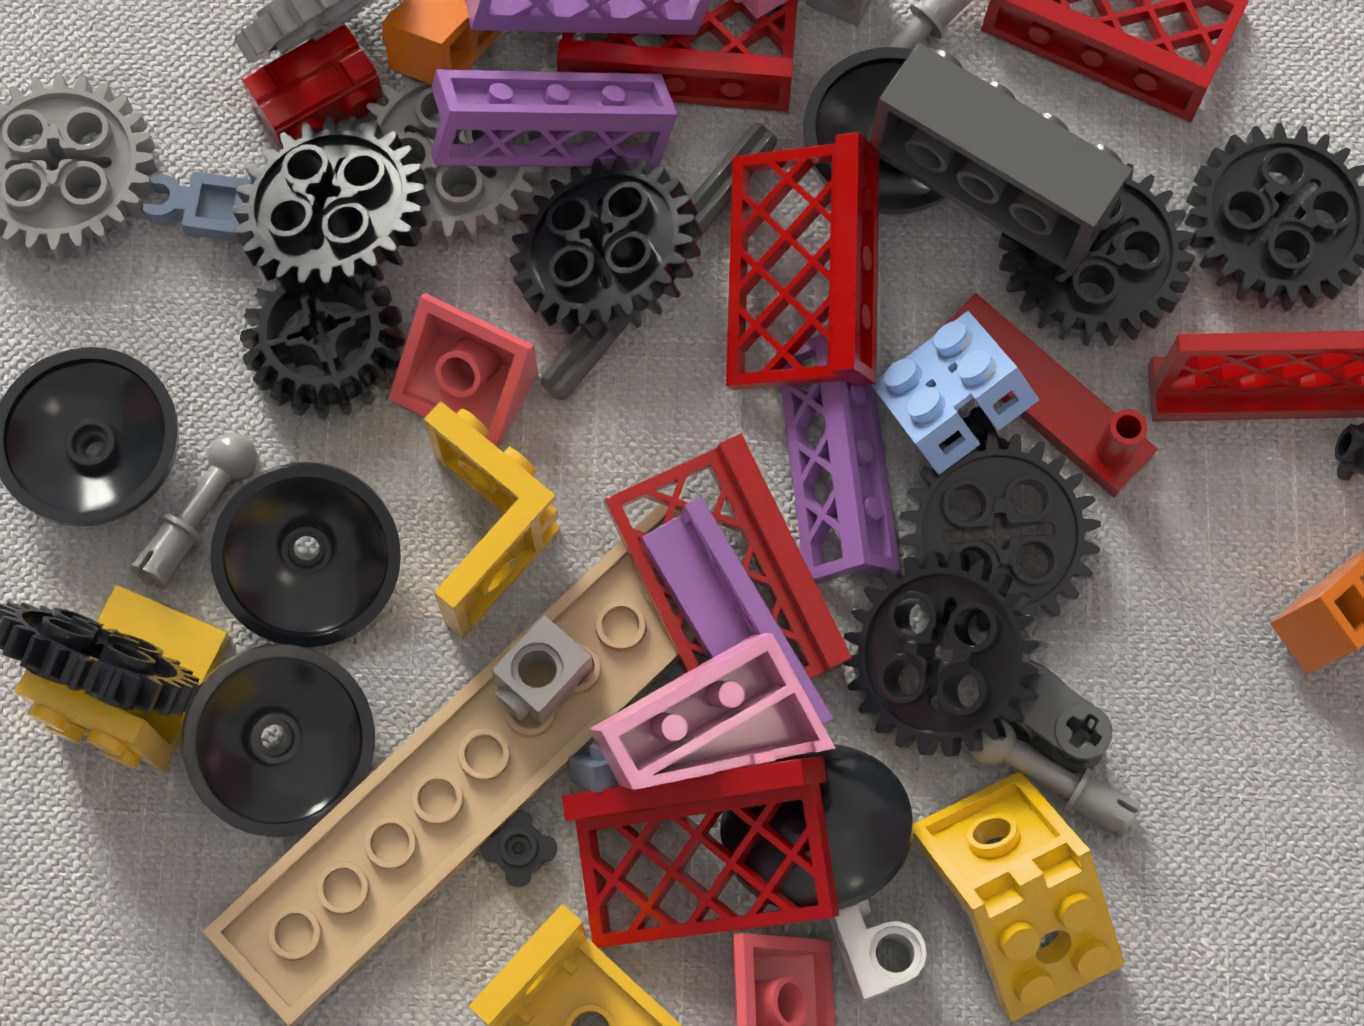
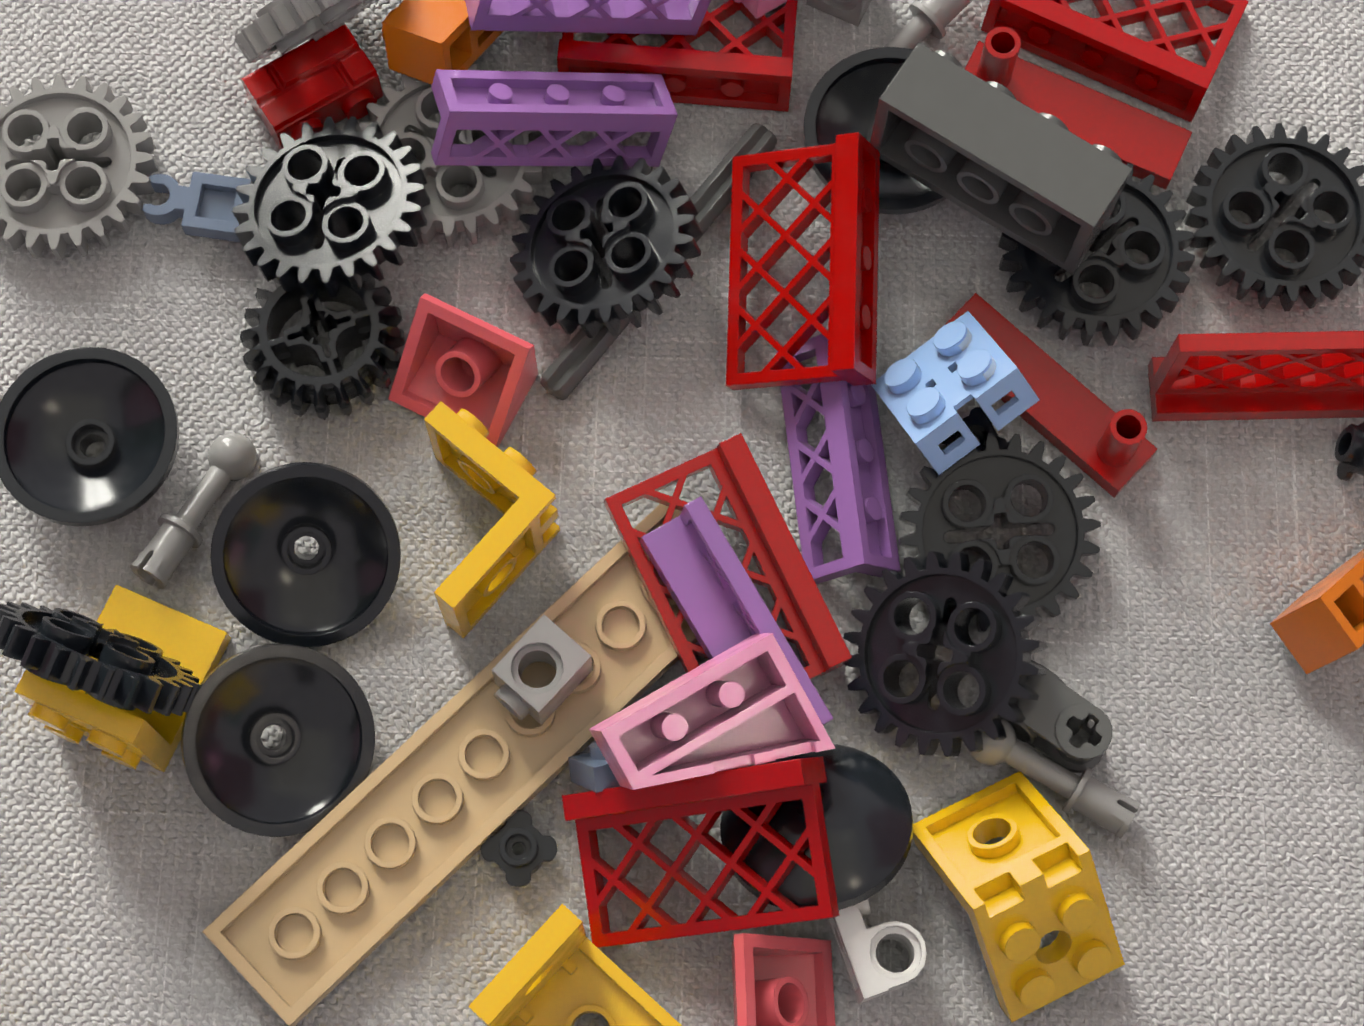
(1133, 134): none -> red piece

